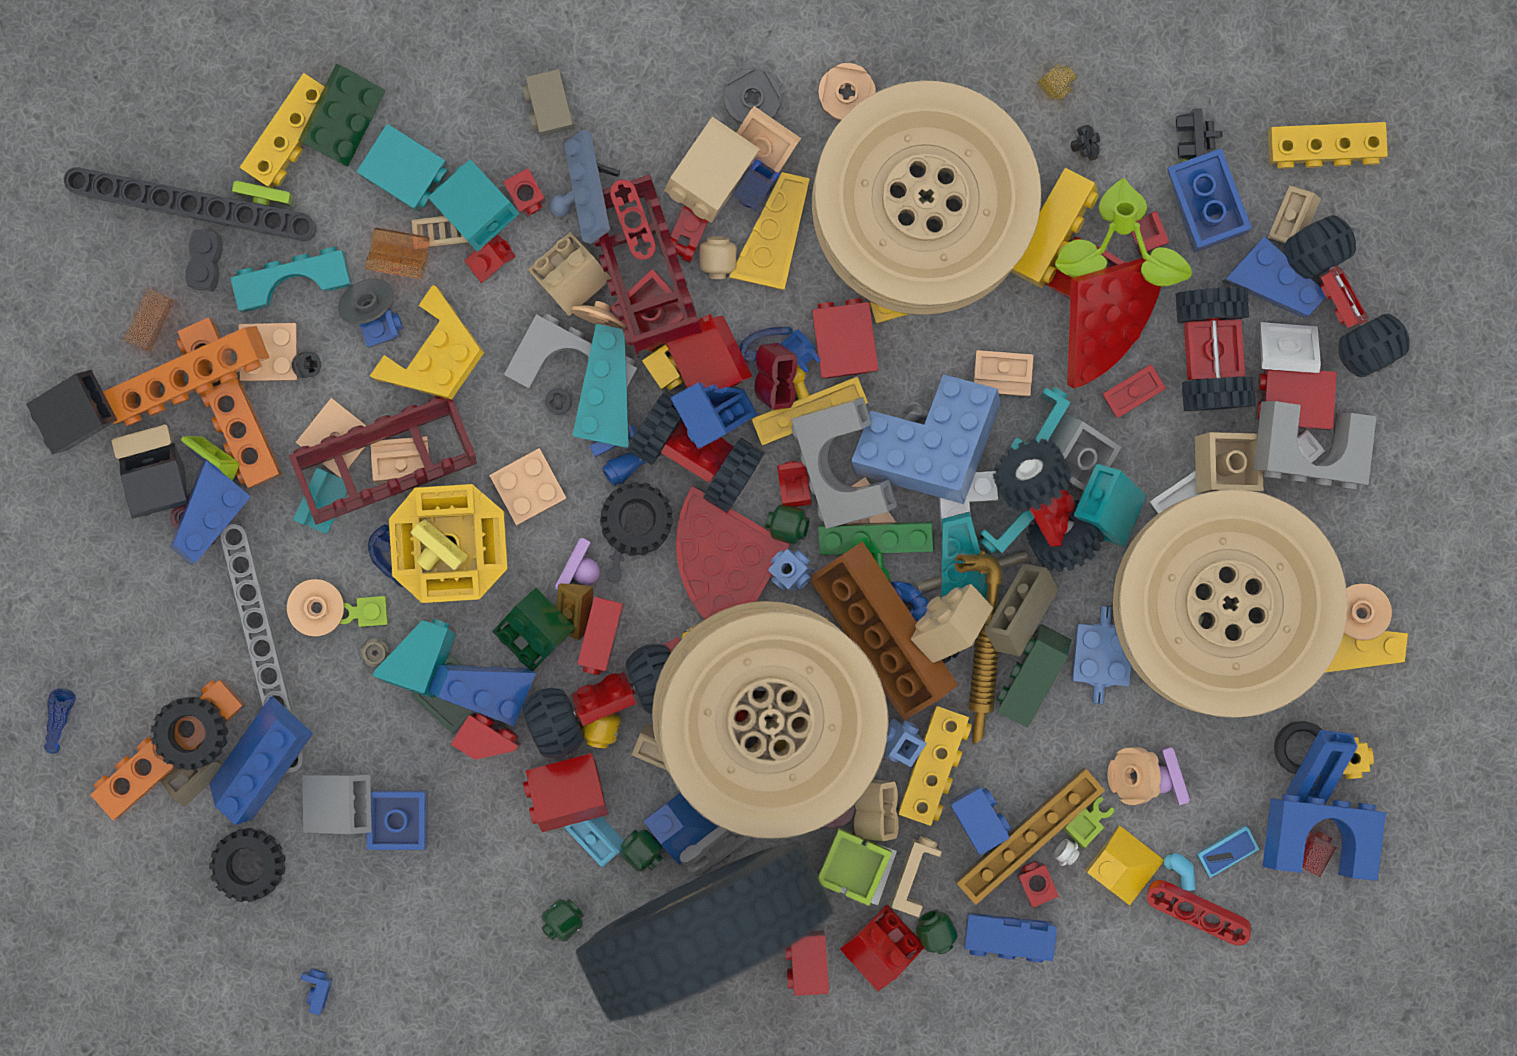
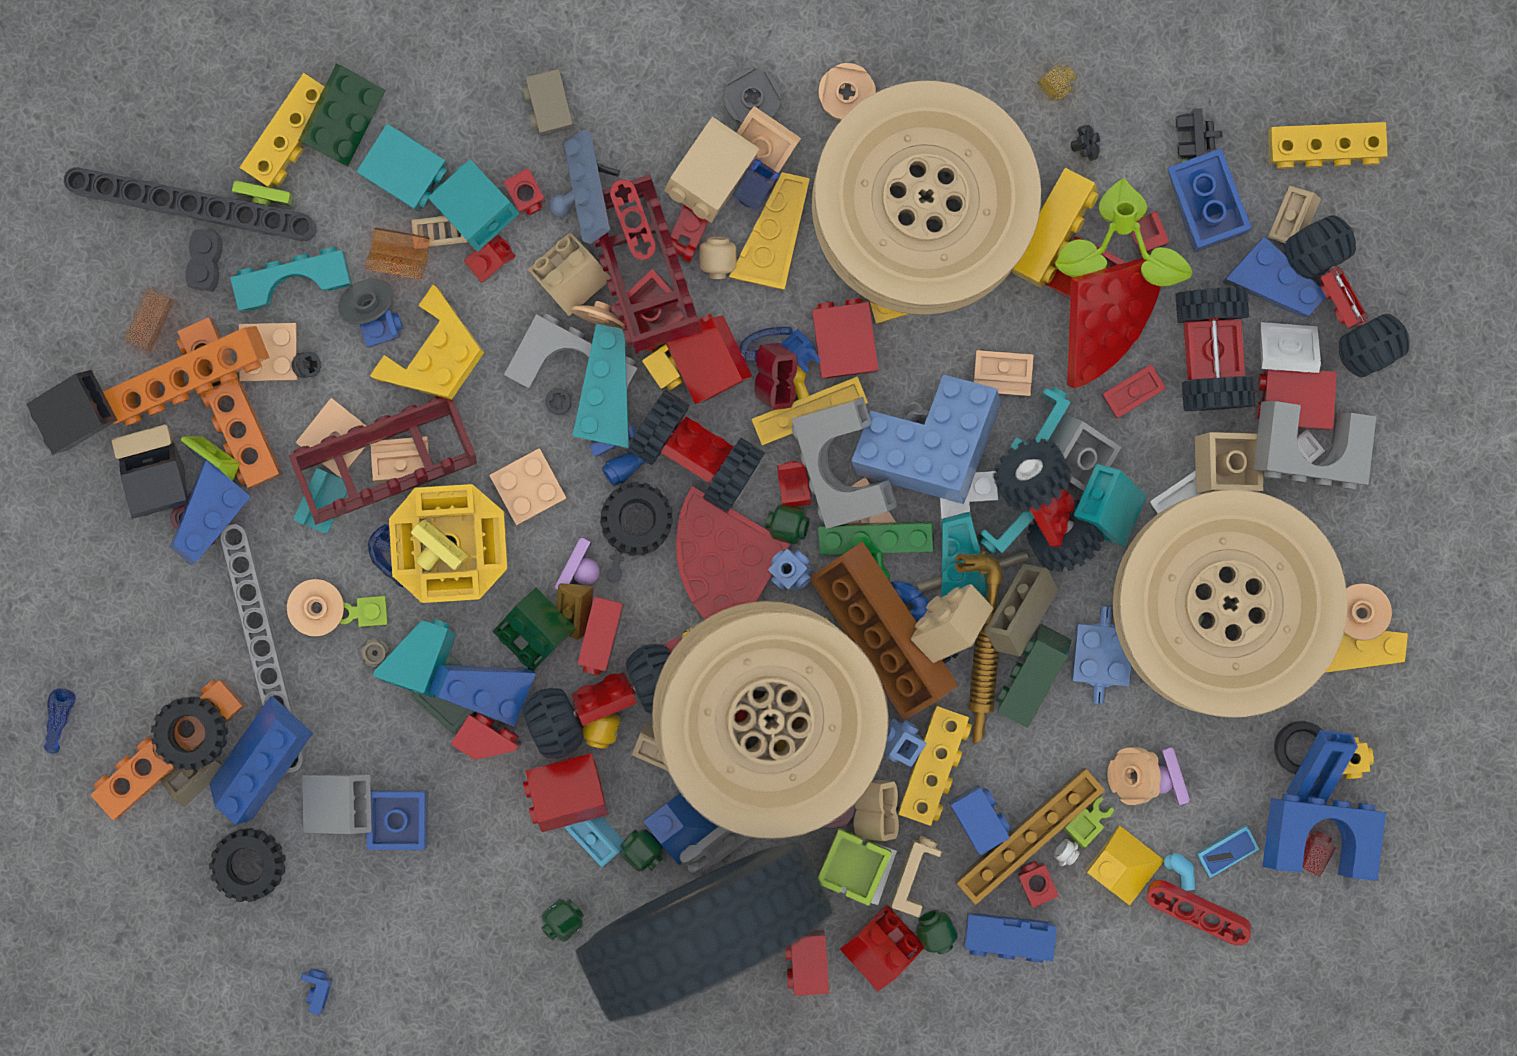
(712, 411): blue wedge -> none

